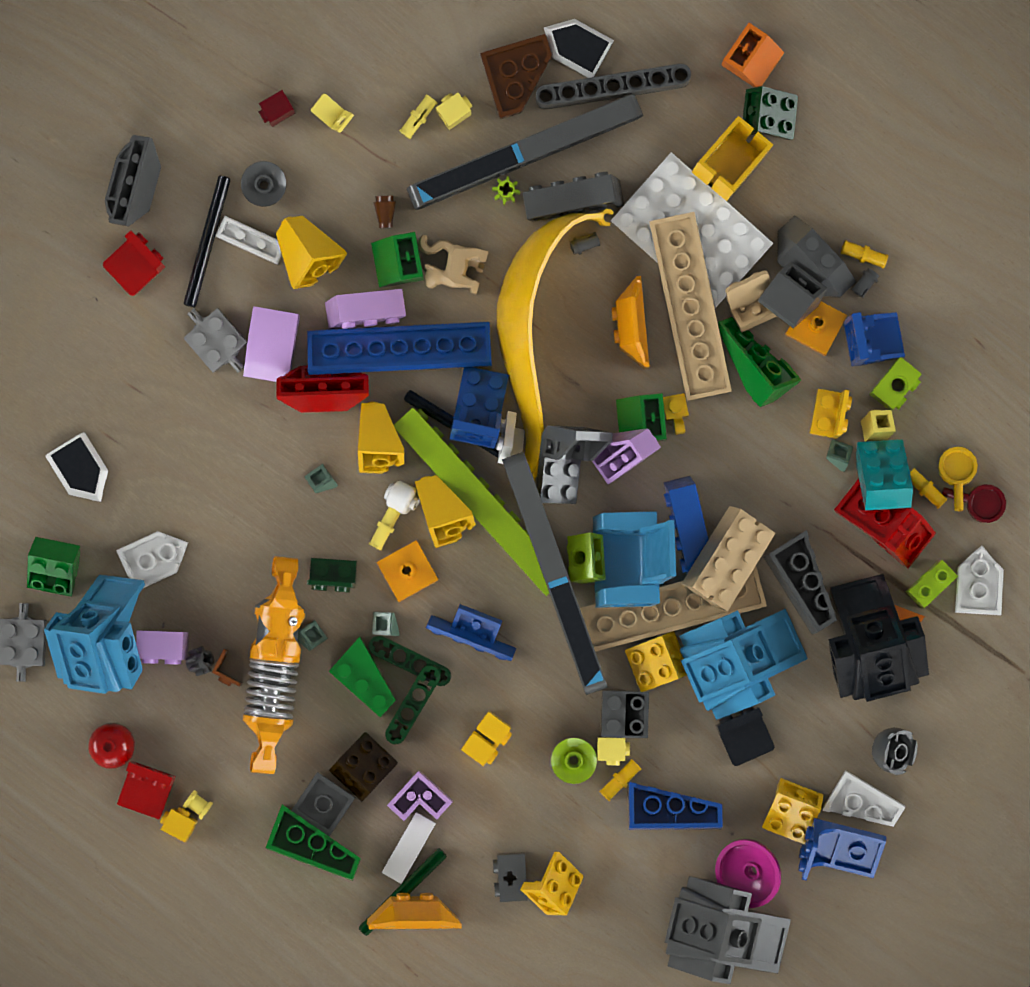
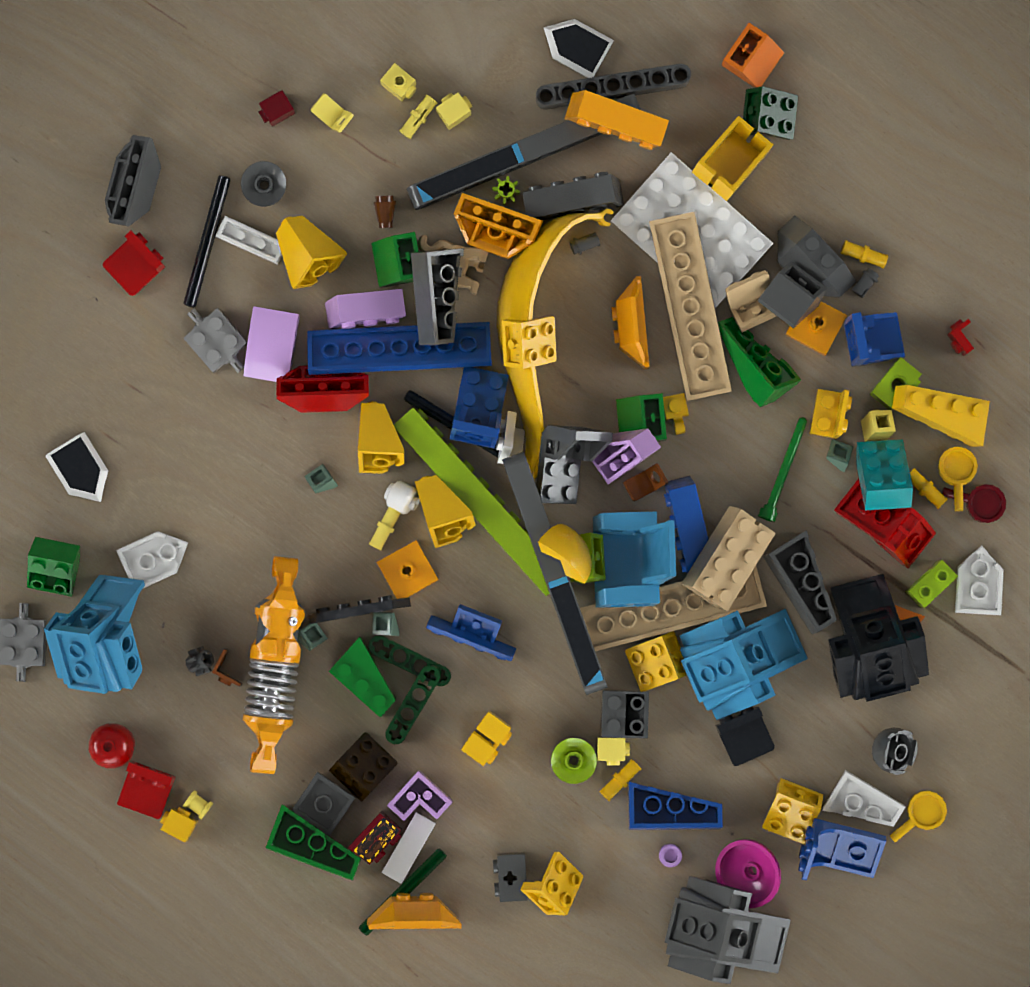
(162, 645): lavender brick -> none
(332, 573): dark green bracket -> none
(364, 607): none -> black wing
(375, 838): none -> slope
(399, 82): none -> light yellow brick
(436, 294): none -> dark grey wedge
(495, 227): none -> light orange wedge
(515, 72): reddish brown plate -> none
(529, 342): none -> yellow bracket
(570, 548): none -> yellow brick
(616, 119): none -> light orange wedge
(645, 483): none -> dark orange bracket
(670, 855): none -> lavender tile
(769, 510): none -> green piece
(924, 811): none -> yellow piece
(950, 413): none -> yellow wedge
(959, 341): none -> red bracket

